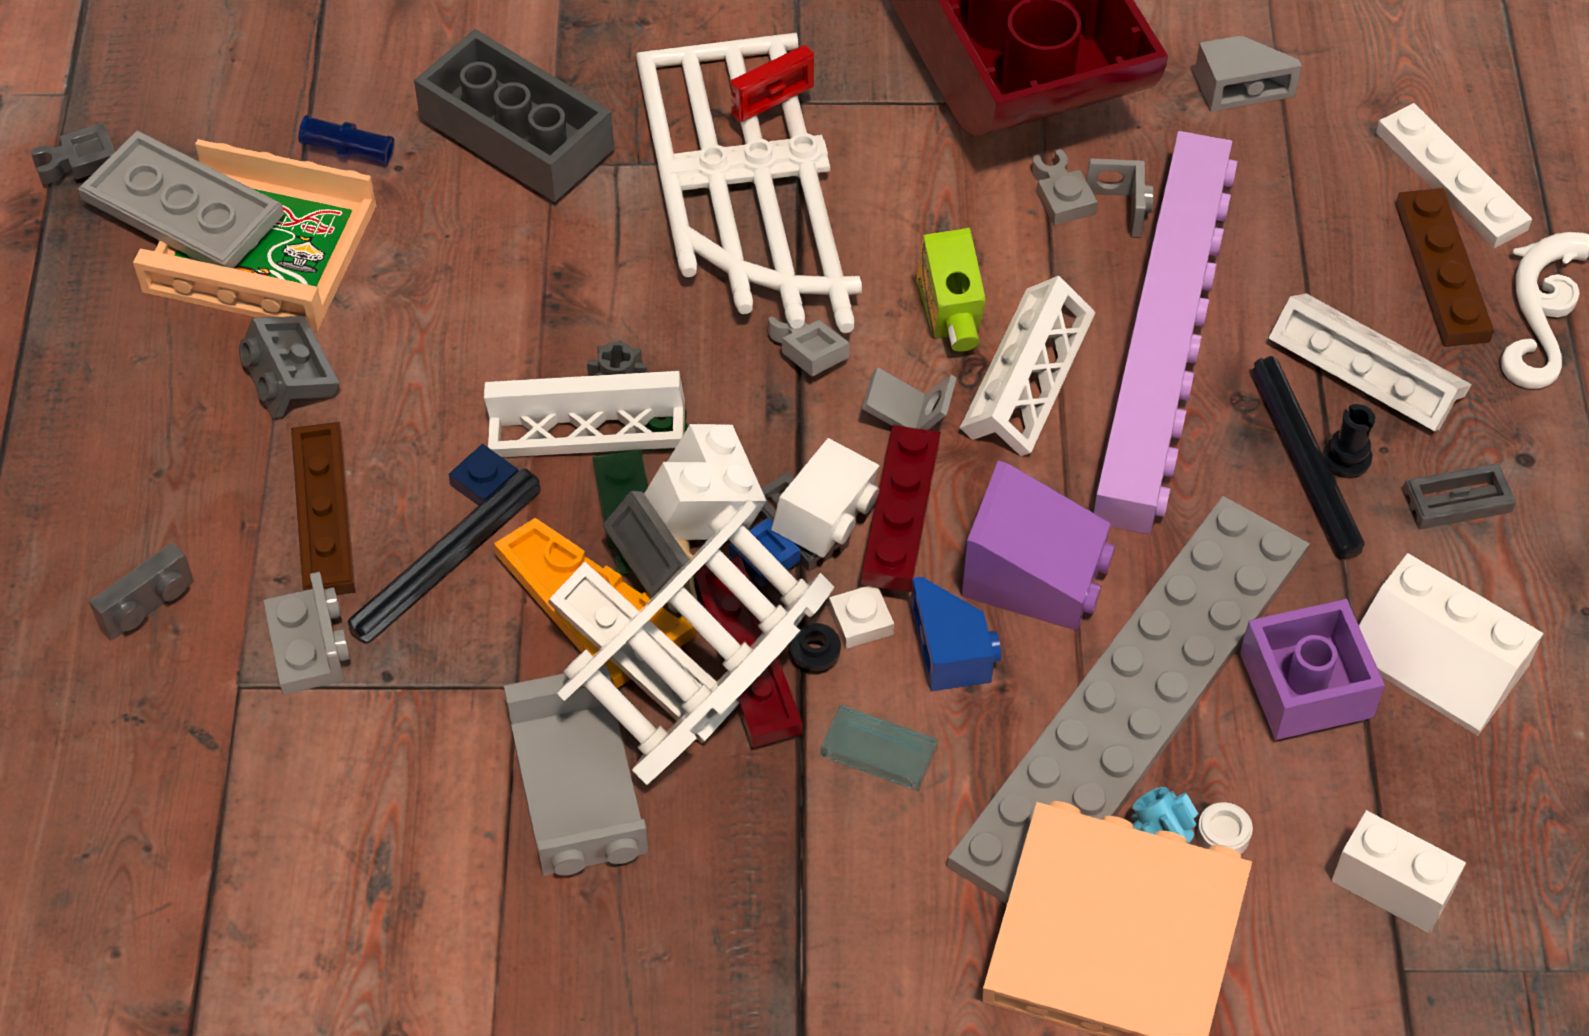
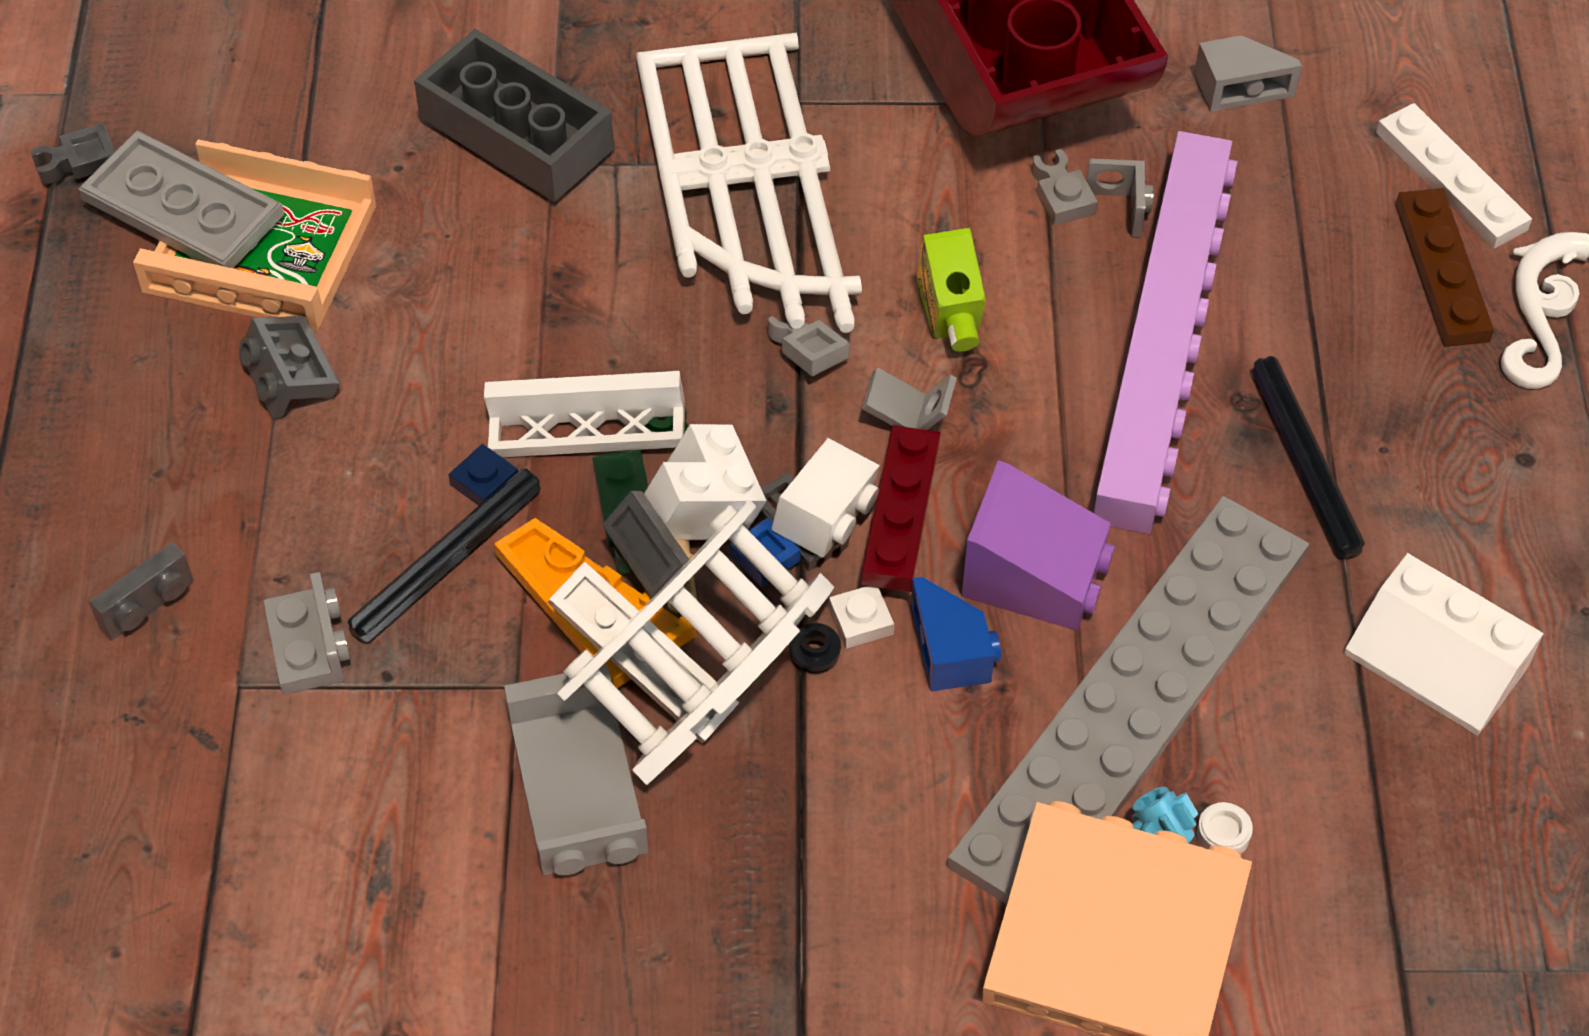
(323, 506): reddish brown tile -> none
(346, 140): clear blue pin -> none
(616, 359): dark grey gear -> none
(768, 702): dark red plate -> none
(772, 83): red tile -> none
(879, 747): clear light blue tile -> none
(1025, 353): white fence -> none
(1311, 669): medium lavender brick -> none
(1350, 447): black pin -> none
(1368, 360): white fence -> none
(1398, 871): white brick -> none
(1463, 502): flat silver tile -> none

